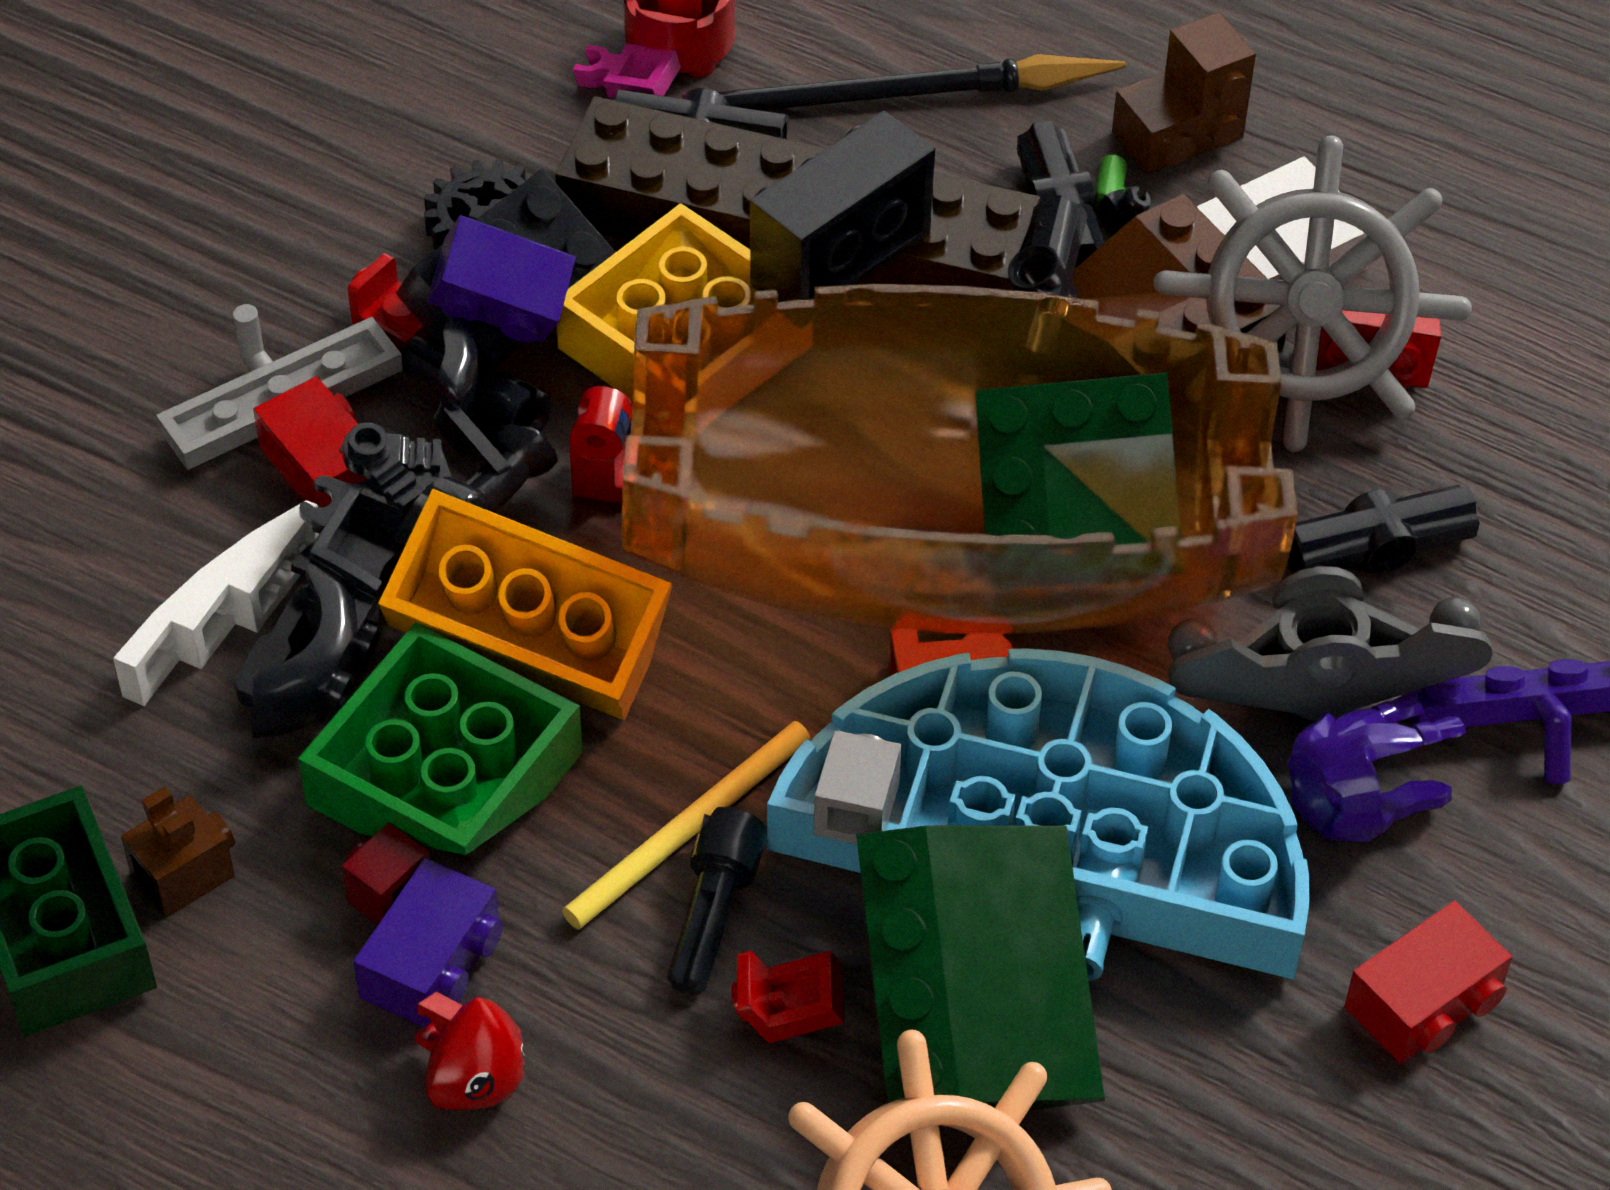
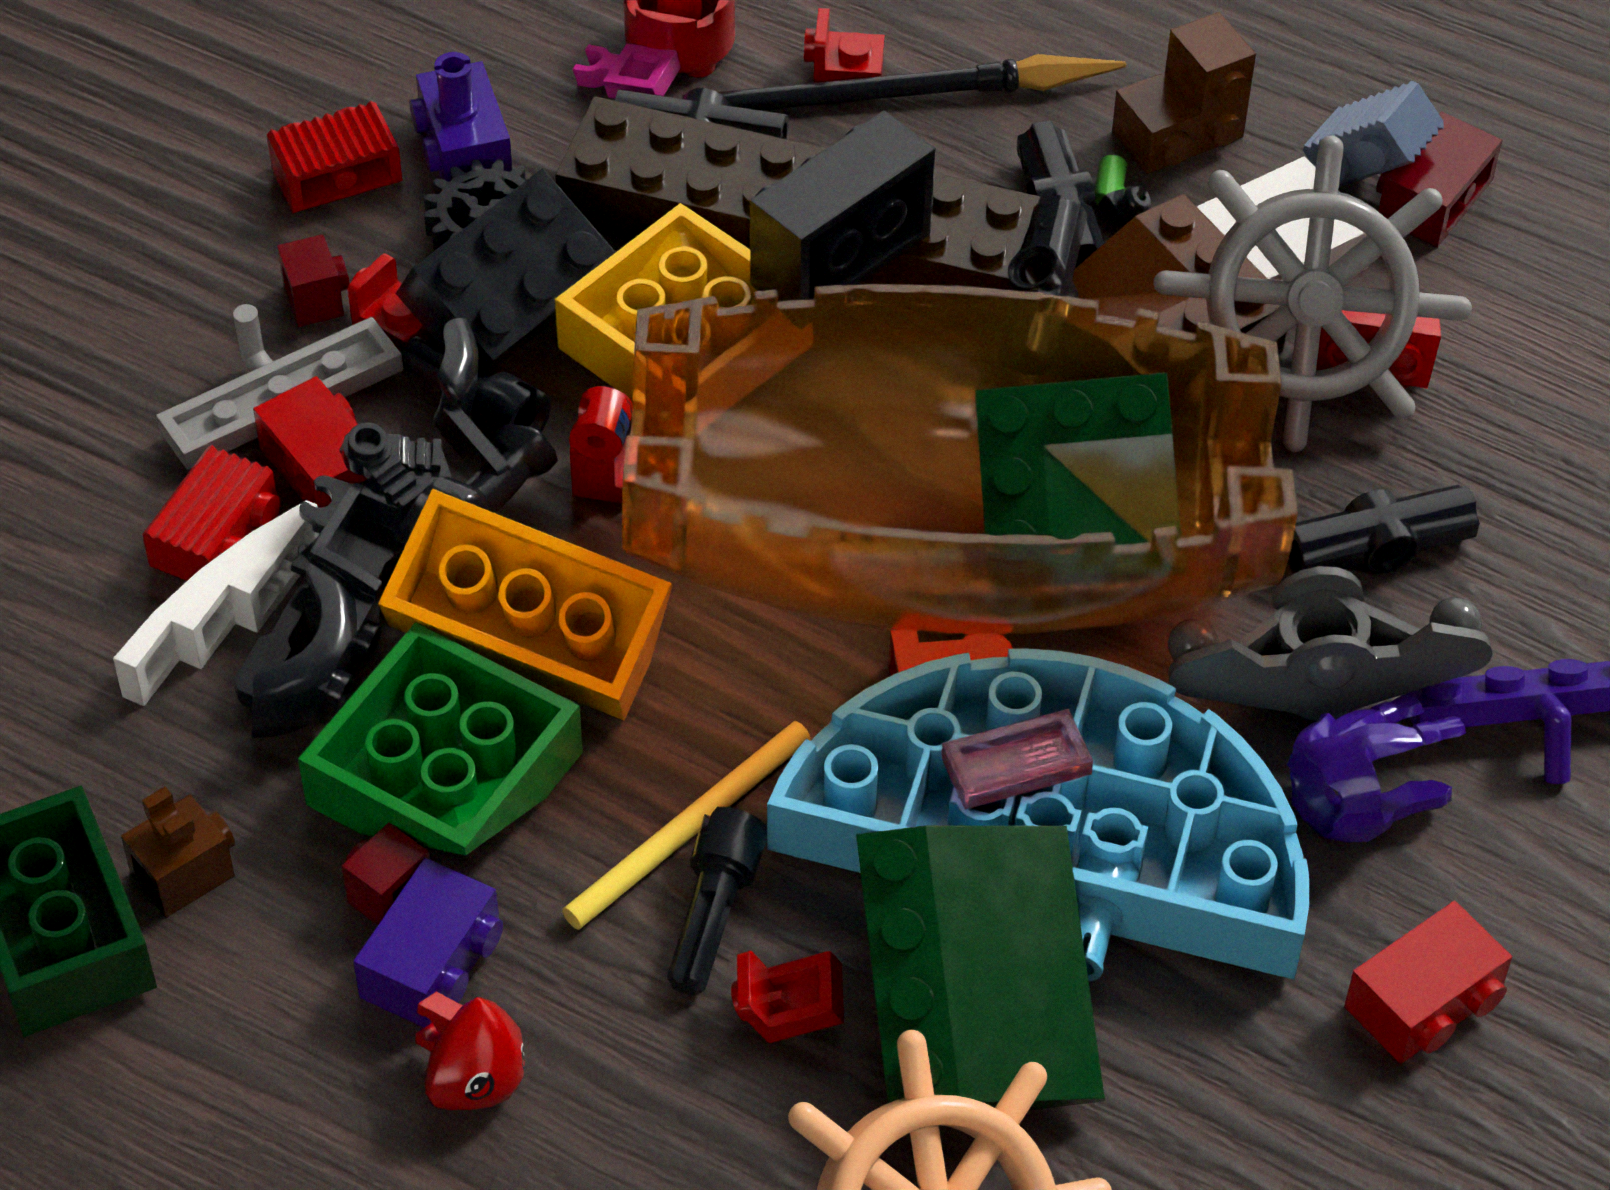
(210, 512): none -> red brick
(312, 280): none -> dark red plate
(334, 156): none -> red brick
(459, 117): none -> dark purple brick
(501, 280): dark purple brick -> none
(842, 53): none -> red bracket
(856, 786): light grey brick -> none
(1016, 759): none -> clear pink tile
(1380, 132): none -> sand blue brick
(1456, 164): none -> dark red brick

